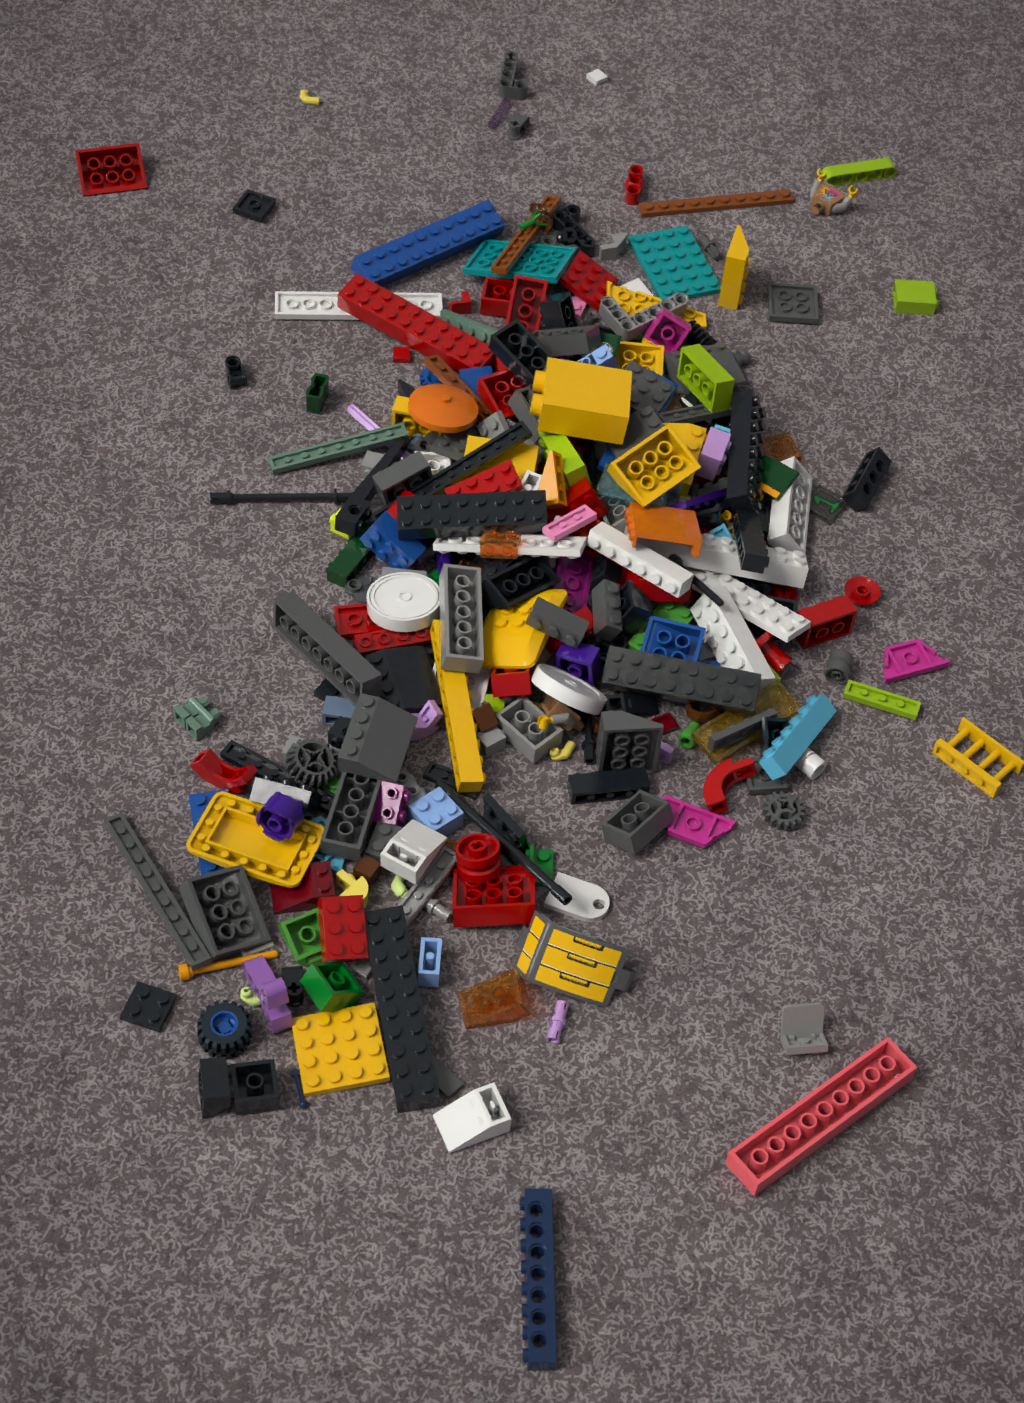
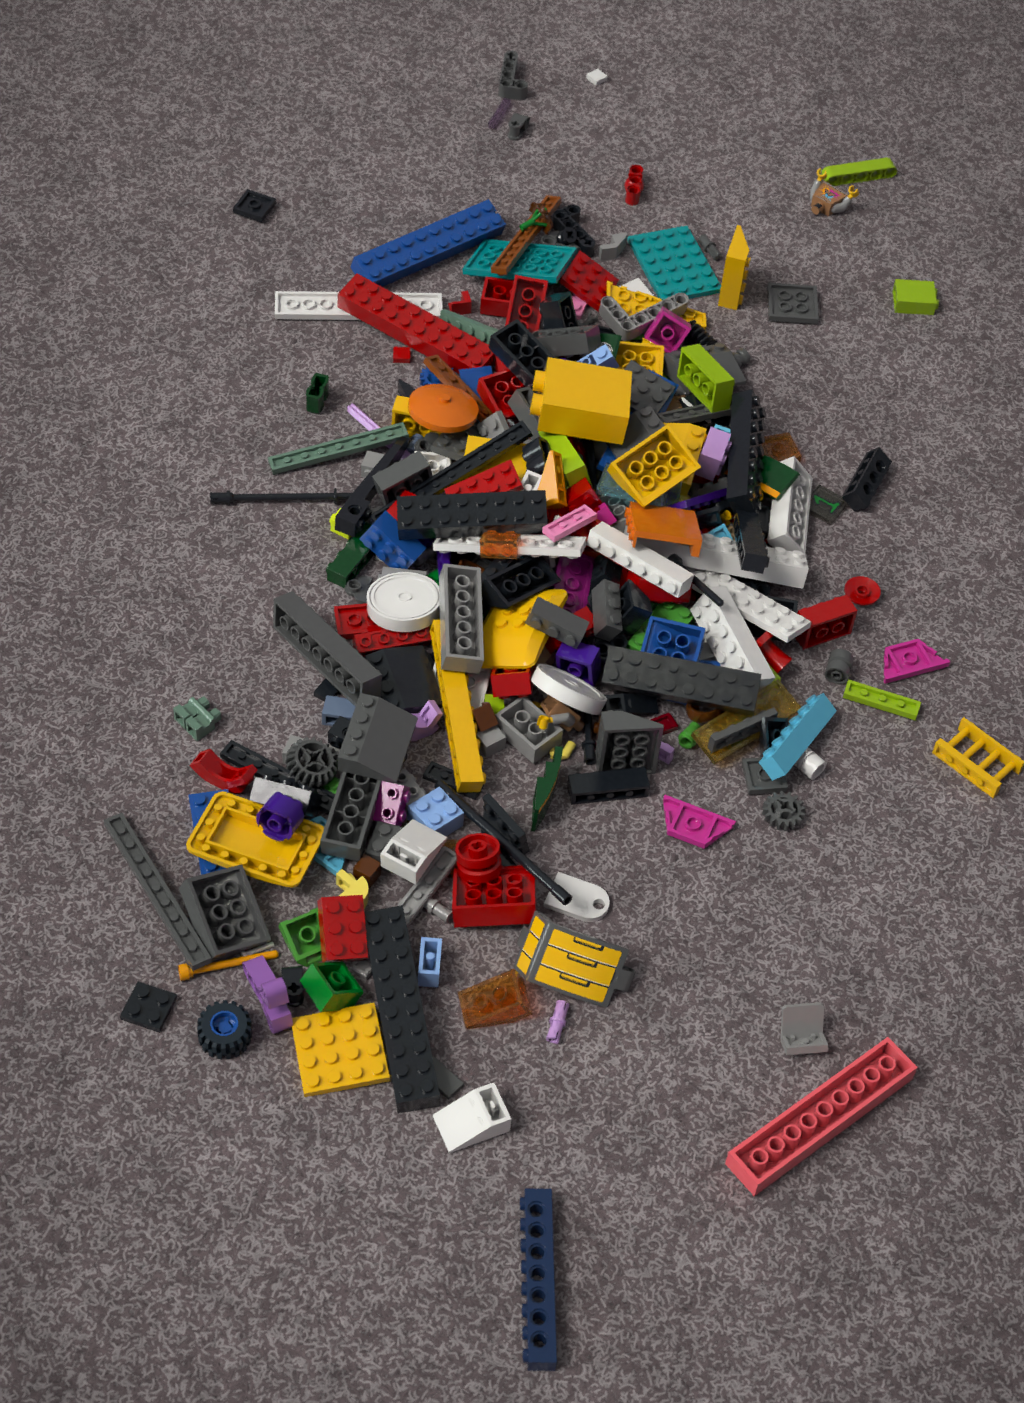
(110, 169): red slope -> none
(214, 1085): black slope -> none
(235, 372): black piece -> none
(249, 997): yellowish green arm -> none
(255, 1086): black brick -> none
(296, 1073): dark blue hinge -> none
(304, 897): dark red slope -> none
(307, 99): light yellow arm -> none
(398, 886): yellowish green arm -> none
(536, 454): none -> black brick
(542, 858): green bracket -> none
(545, 788): none -> dark green slope
(605, 514): none -> dark pink panel
(637, 822): dark grey brick -> none
(715, 203): dark orange plate -> none
(721, 779): red arch -> none
(790, 592): red gear -> none

